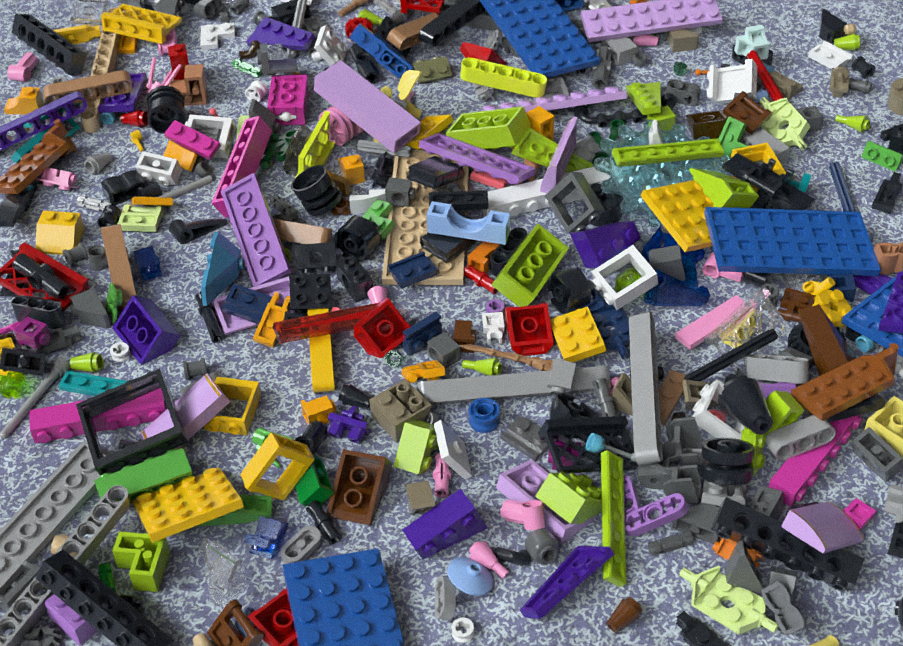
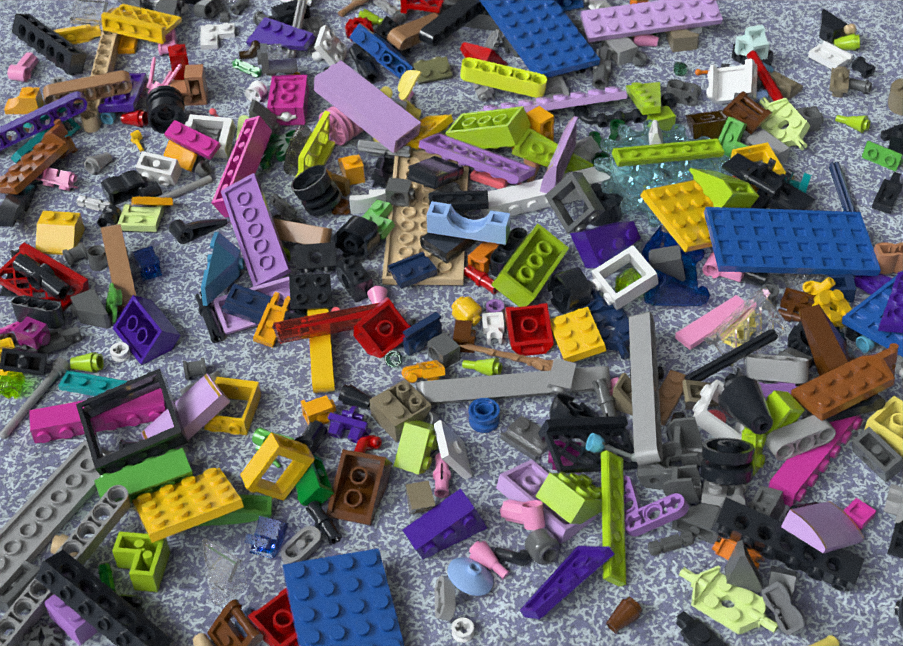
(368, 443): none -> red arm
(467, 309): none -> yellow head

